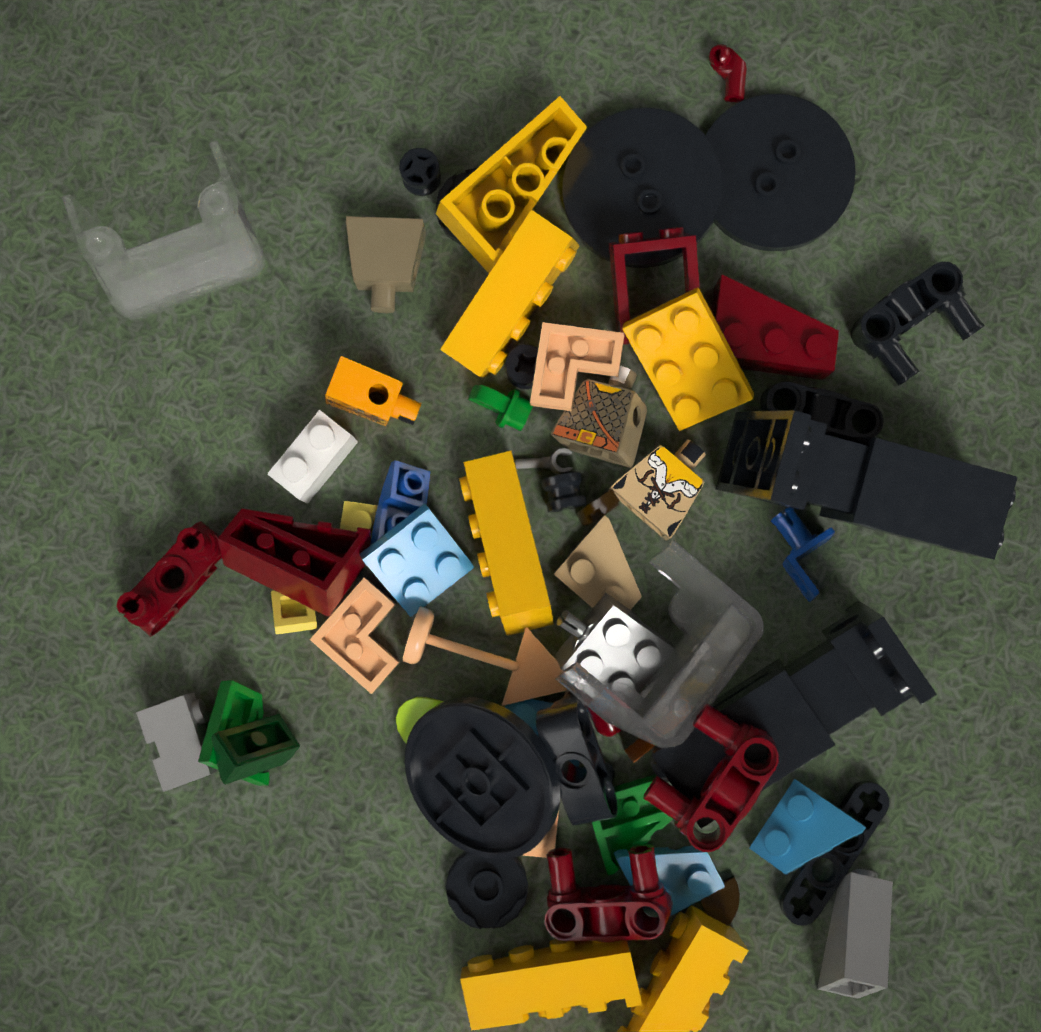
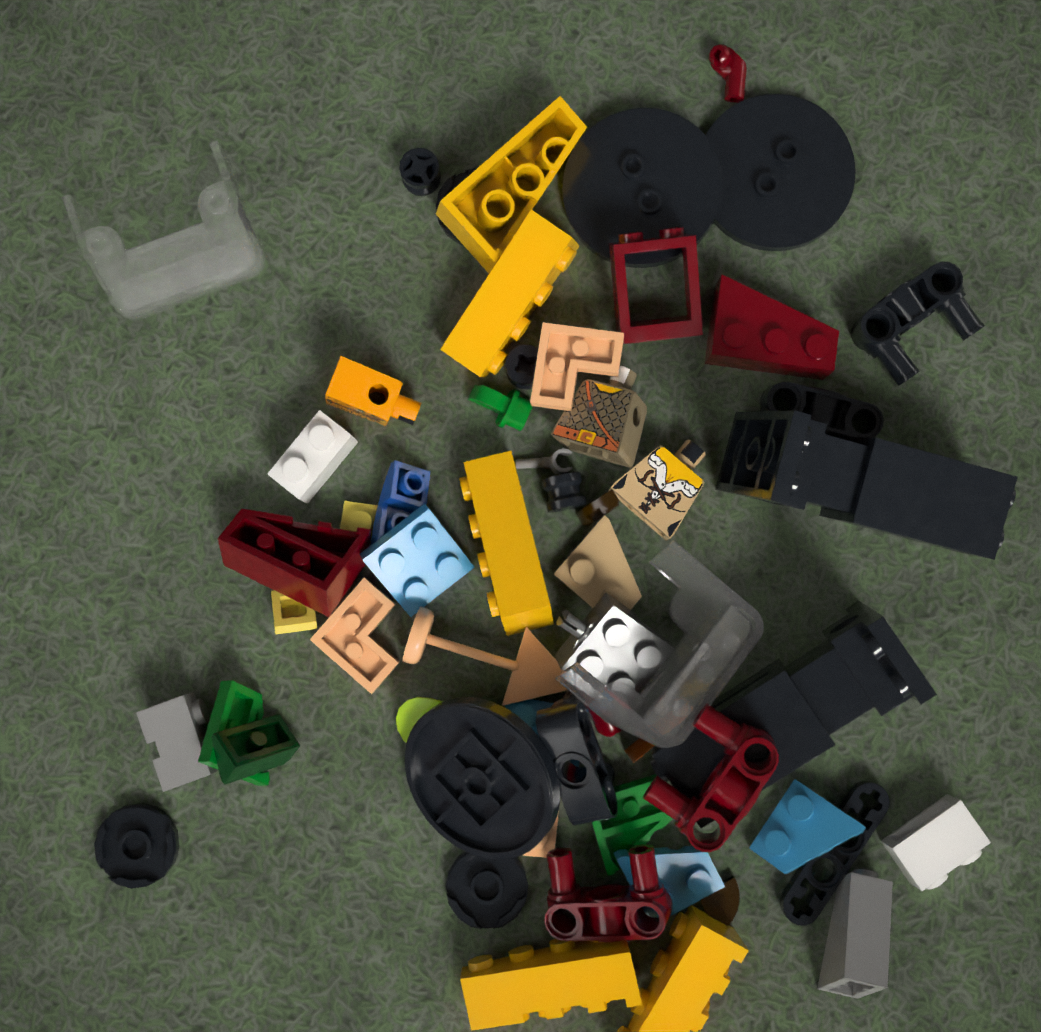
(147, 835): none -> black tile
(152, 600): dark red piece -> none
(385, 256): dark tan torso -> none
(688, 359): yellow plate -> none
(802, 544): blue bracket -> none
(936, 843): none -> white piece

